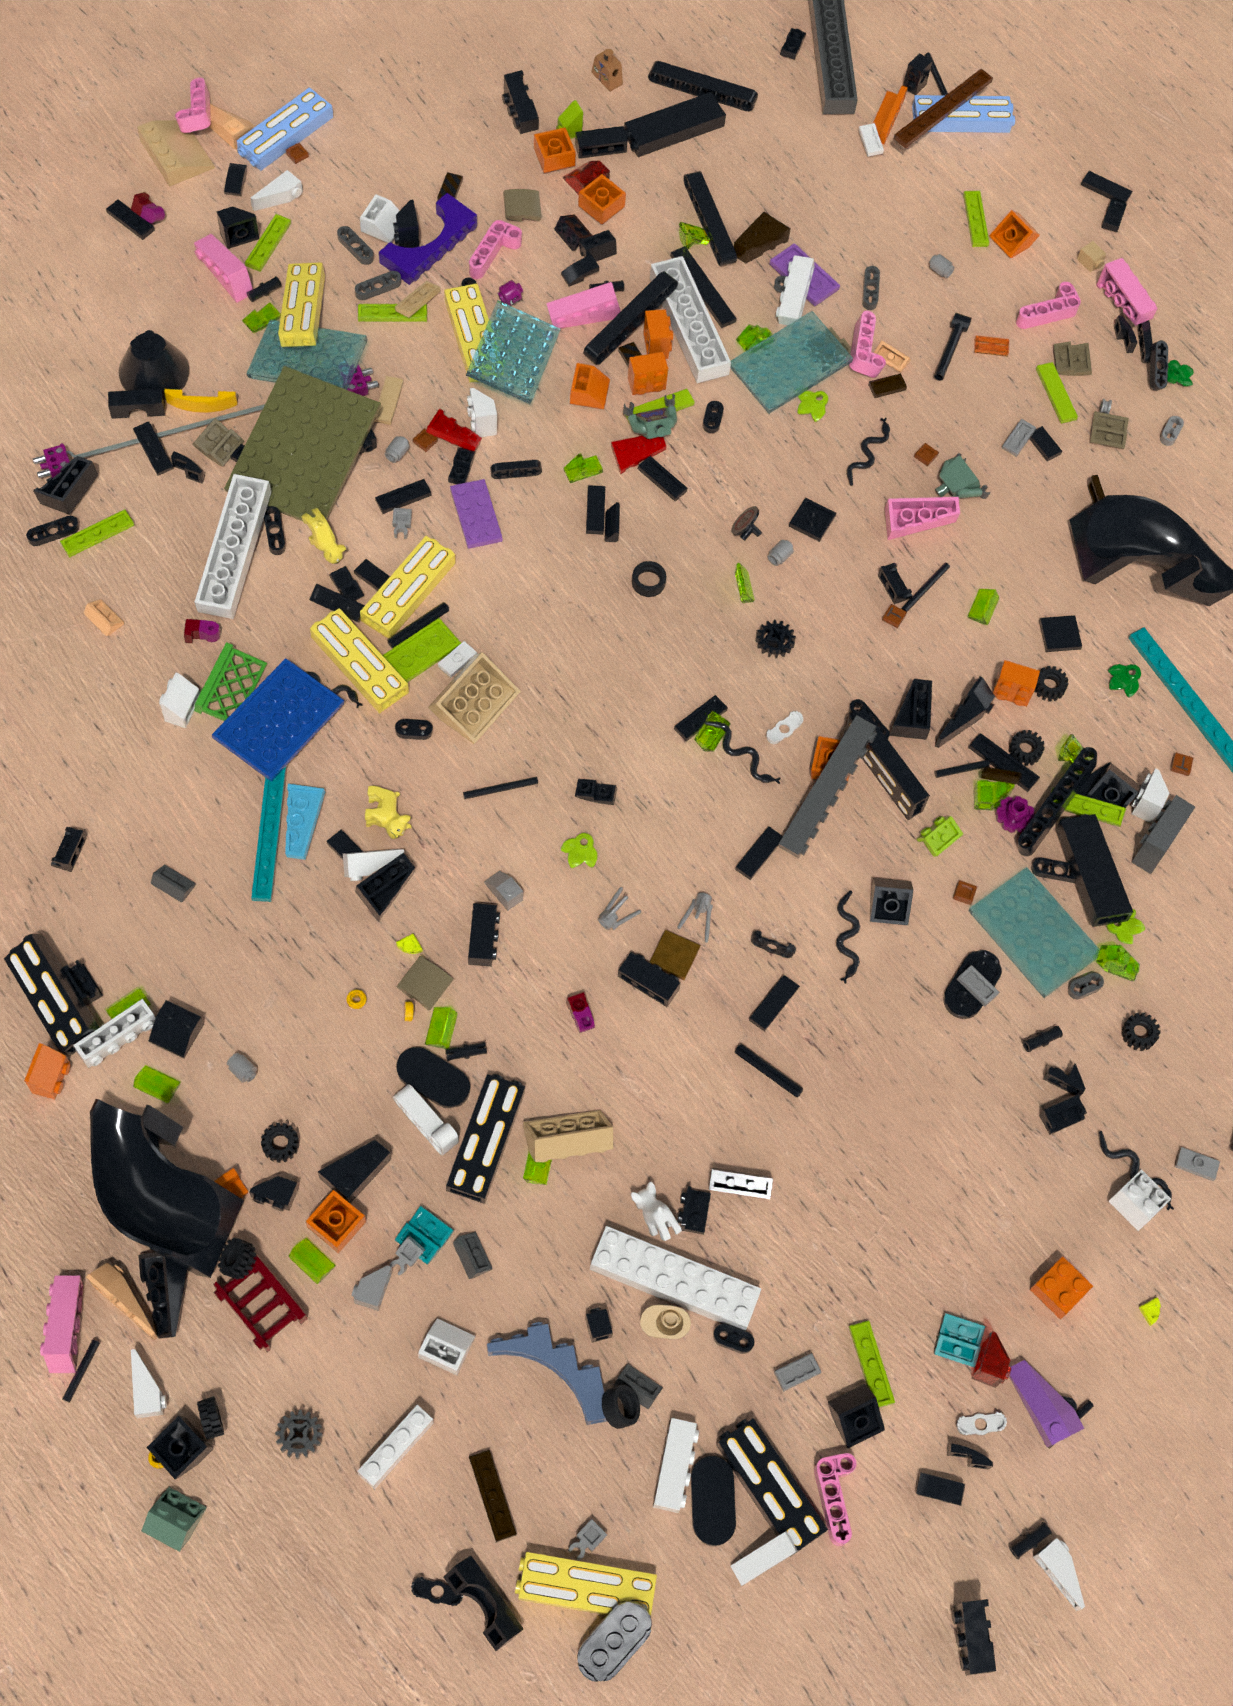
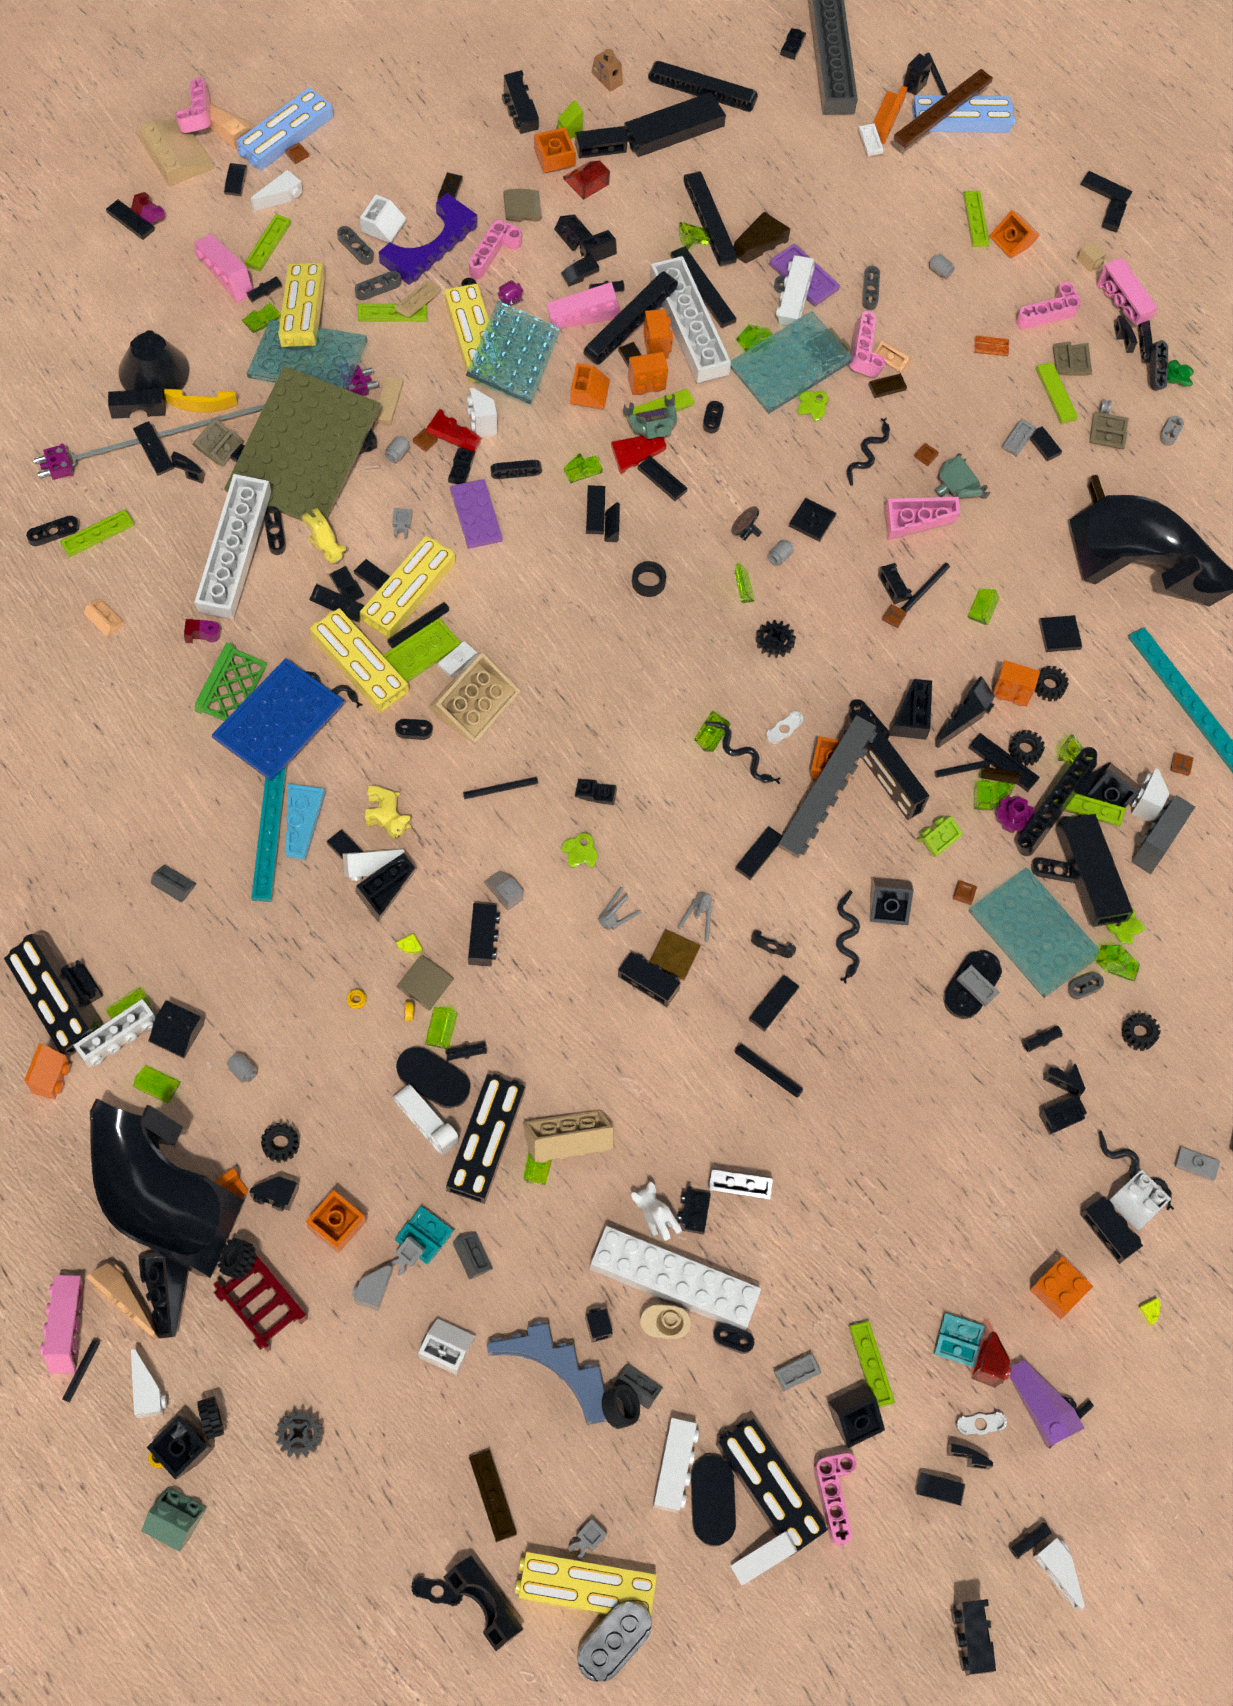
(68, 486): black wedge -> none
(69, 849): black hinge -> none
(179, 701): white slope -> none
(237, 226): black slope -> none
(311, 1260): clear neon green slope -> none
(356, 1170): black wedge -> none
(395, 1447): white brick -> none
(403, 496): black tile -> none
(406, 227): black slope -> none
(580, 1012): leg -> none
(601, 199): orange brick -> none
(692, 723): black tile -> none
(959, 324): black piece -> none
(1111, 1229): none -> black brick
(1123, 680): green plate -> none

